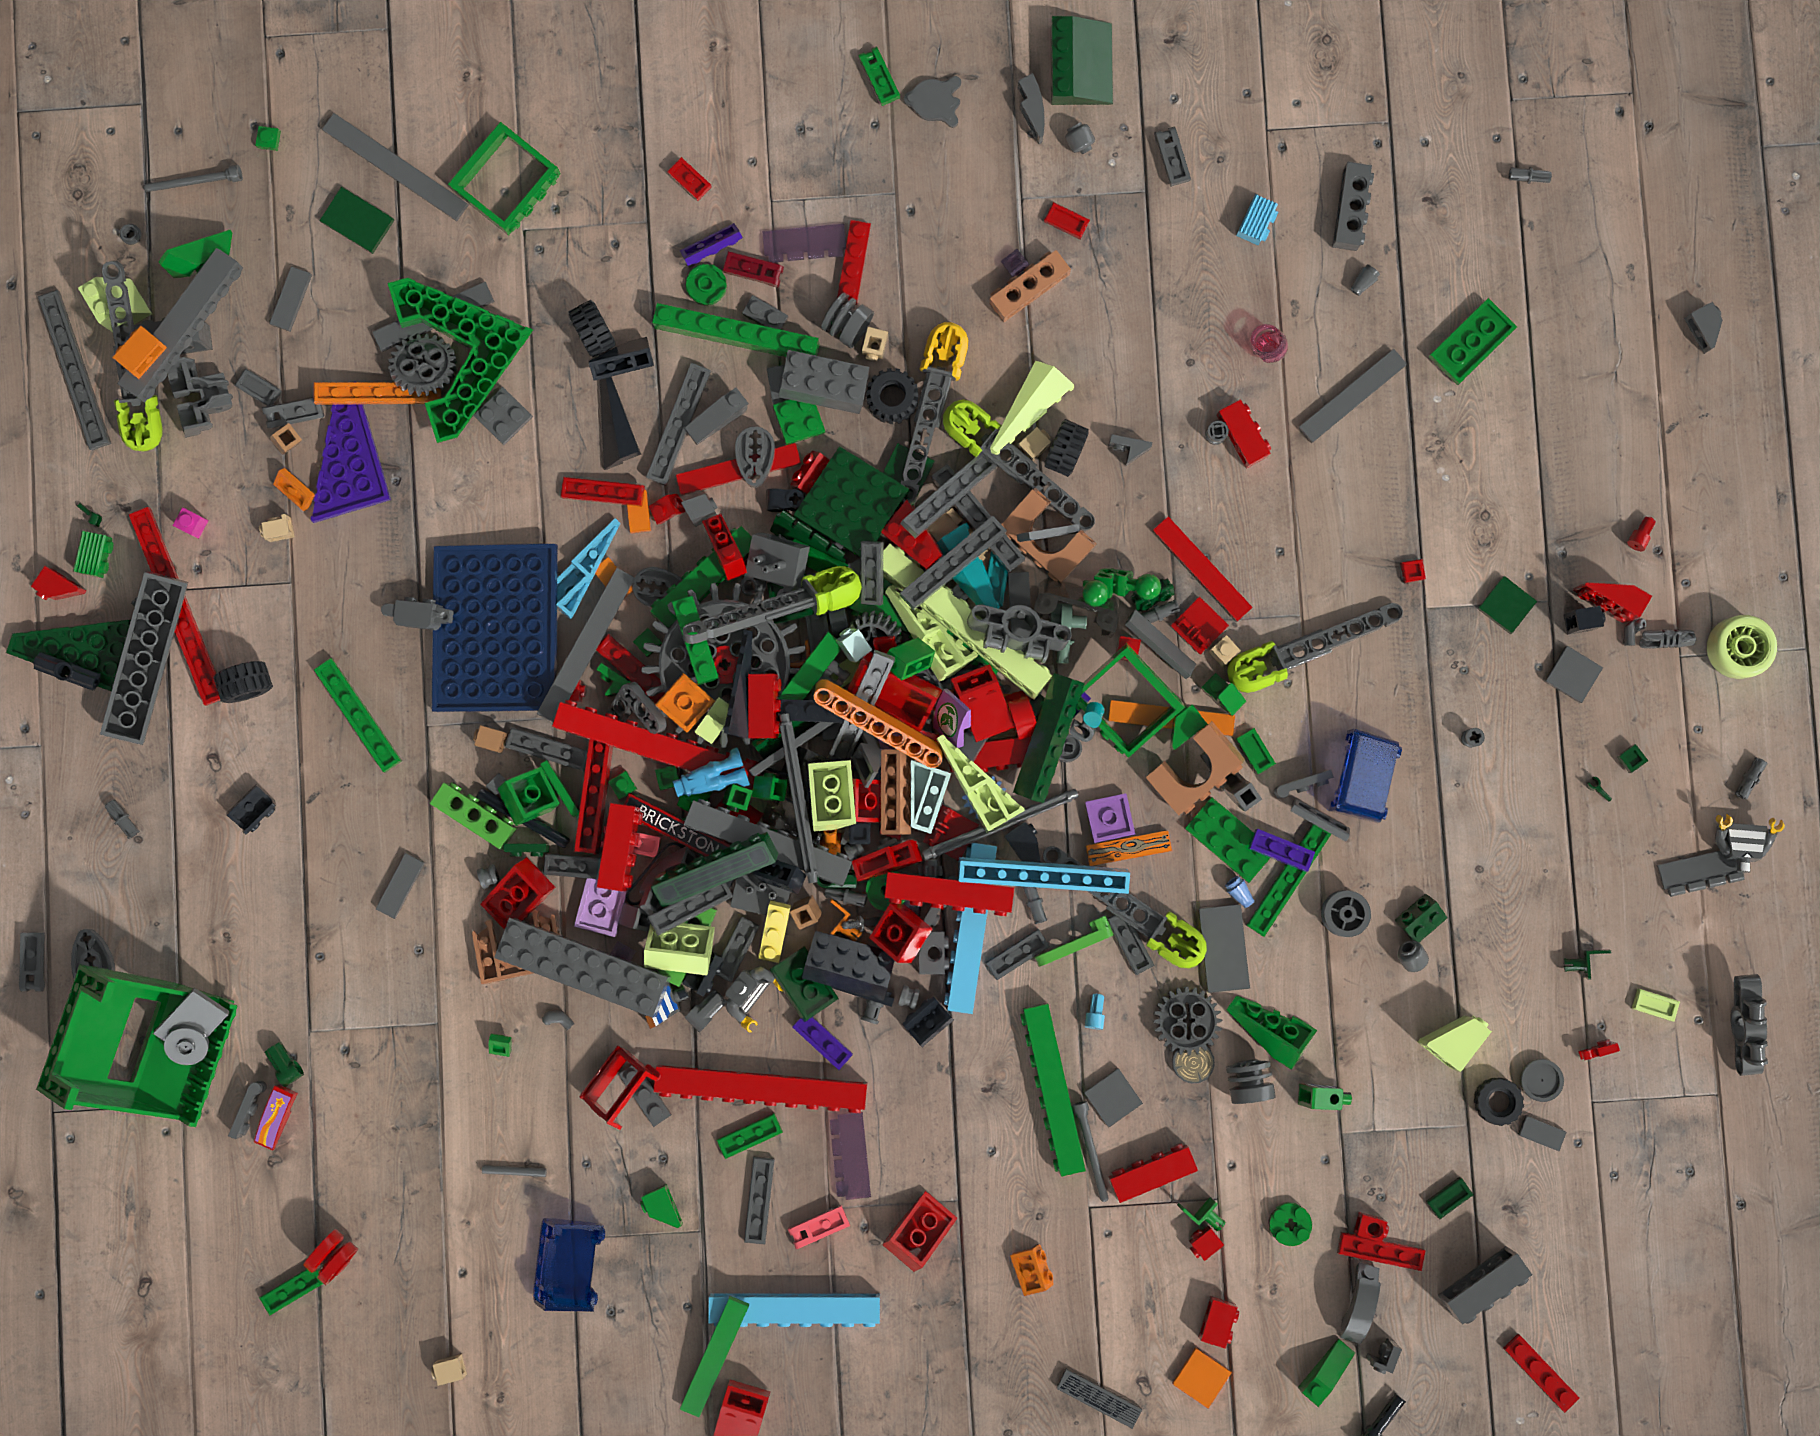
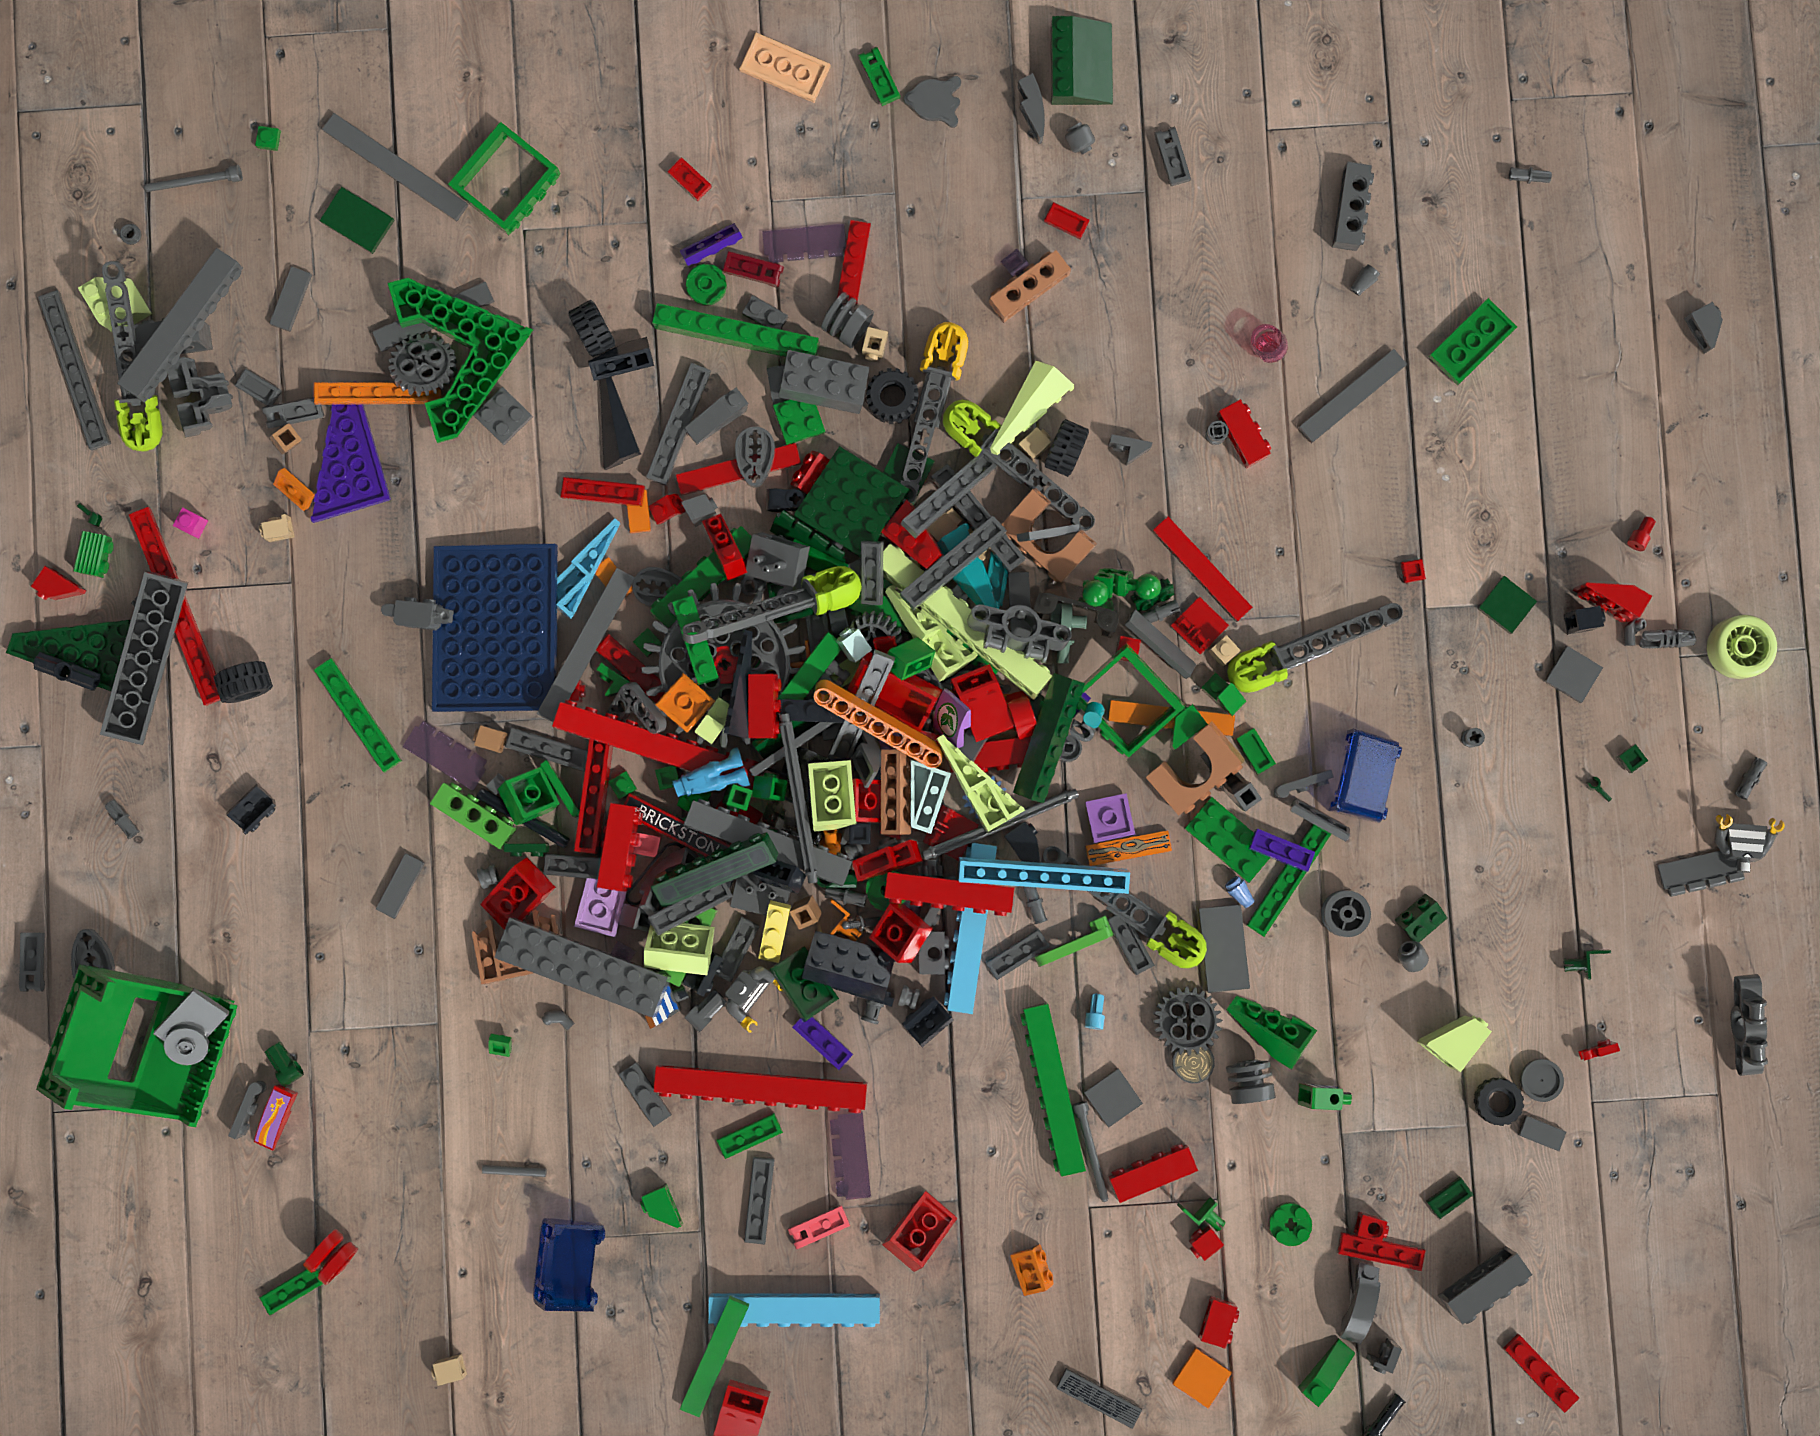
(139, 352): orange brick -> none
(190, 257): green wedge -> none
(445, 758): none -> clear purple windscreen
(606, 1075): red piece -> none
(785, 67): none -> light nougat tile
(1257, 220): medium azure brick -> none
(1655, 1005): yellowish green tile -> none

